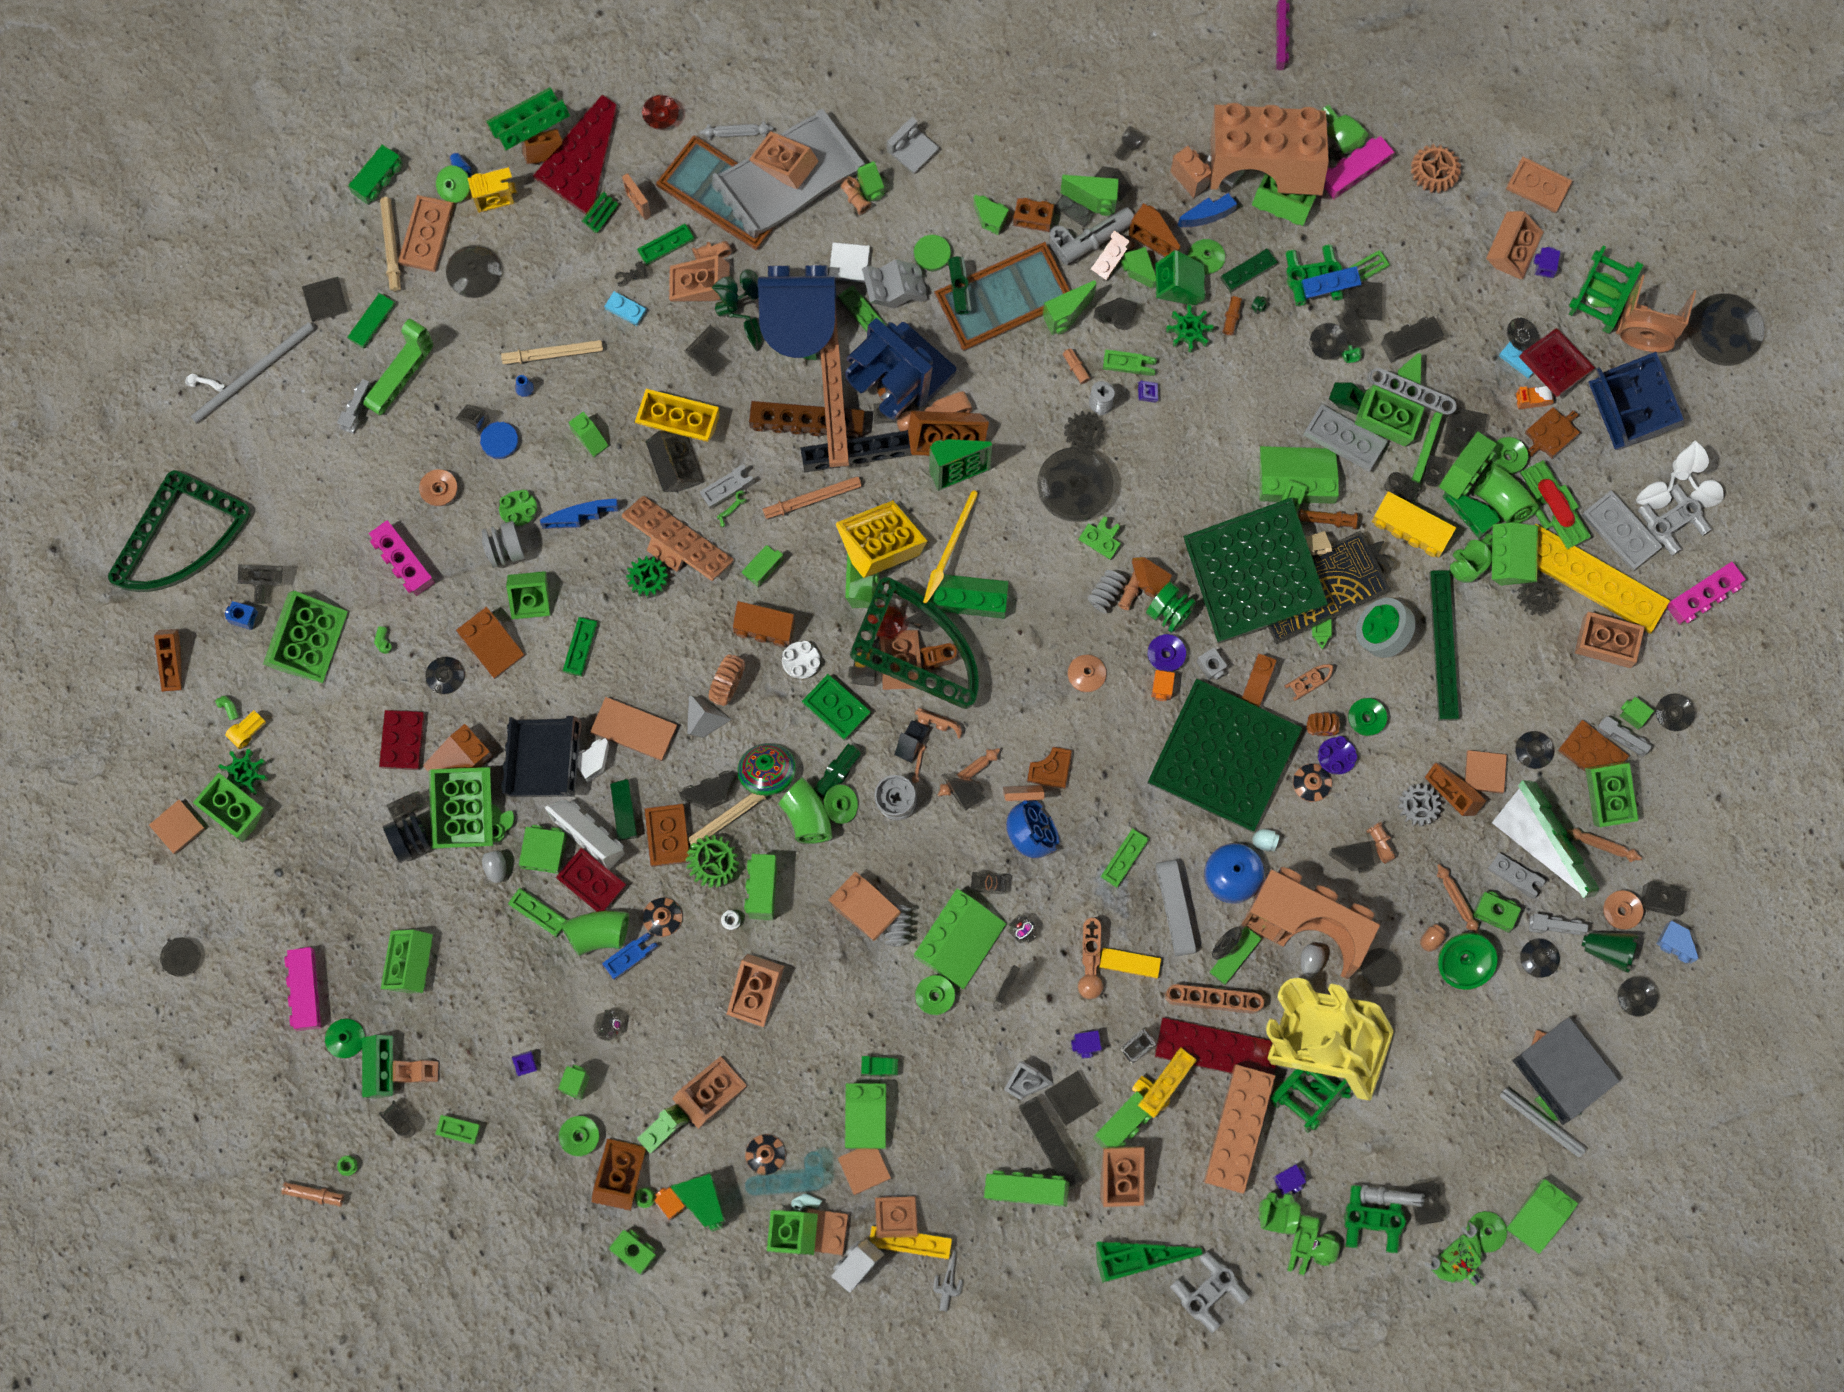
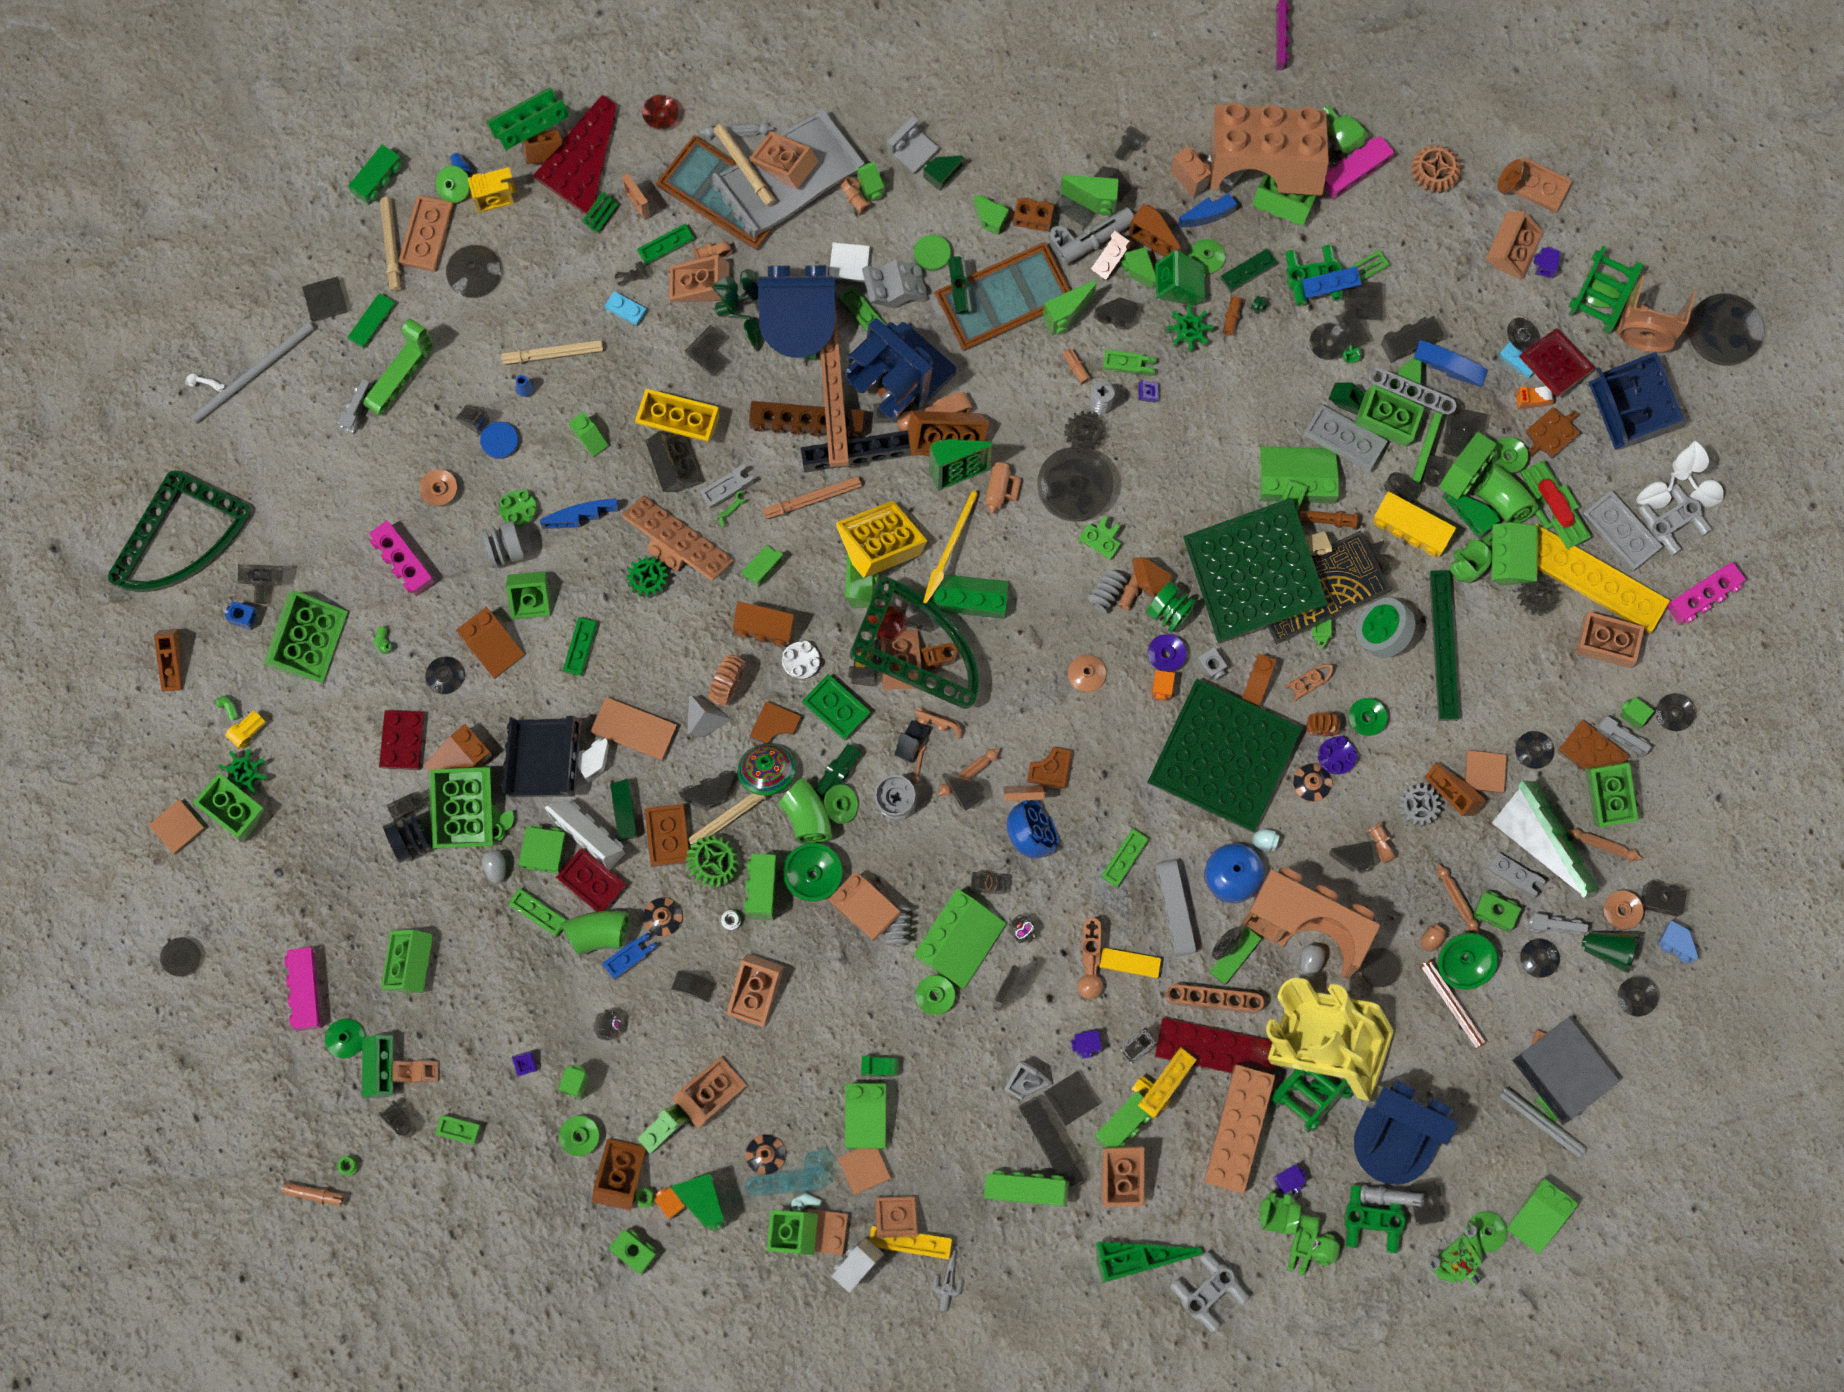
(693, 986): none -> clear smoke slope
(760, 188): none -> tan axle
(774, 722): none -> dark orange tile
(808, 859): none -> green dish
(942, 170): none -> dark green slope
(998, 485): none -> nougat piece
(1399, 1135): none -> dark blue plate
(1450, 363): none -> blue slope
(1453, 1004): none -> axle
(1510, 176): none -> dark orange dish

